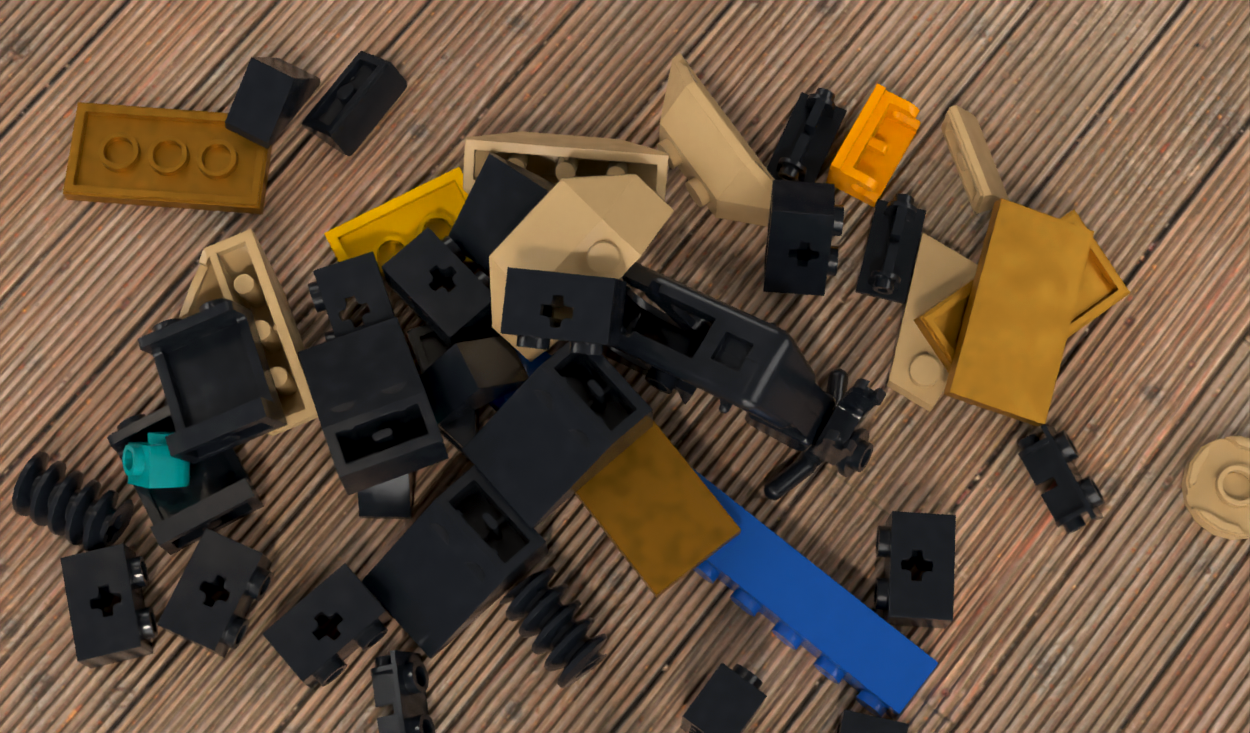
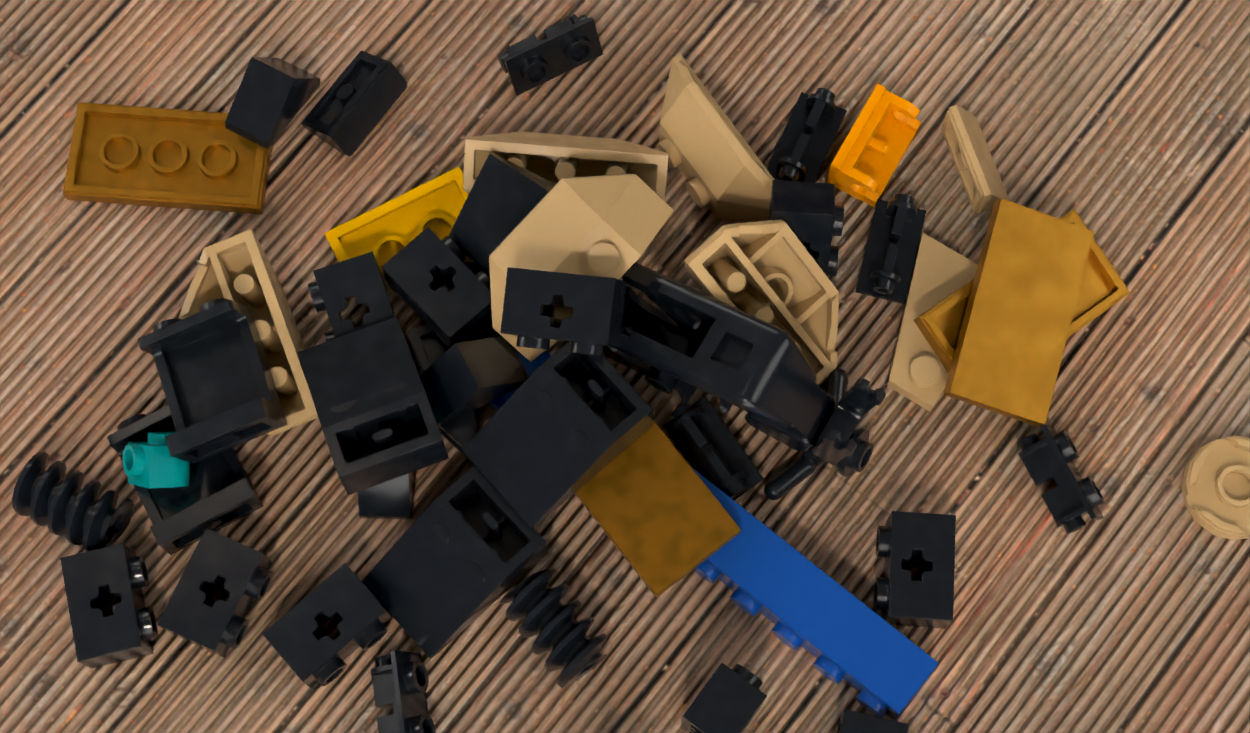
(565, 48): none -> black hinge
(712, 448): none -> black hinge
(774, 278): none -> tan wedge

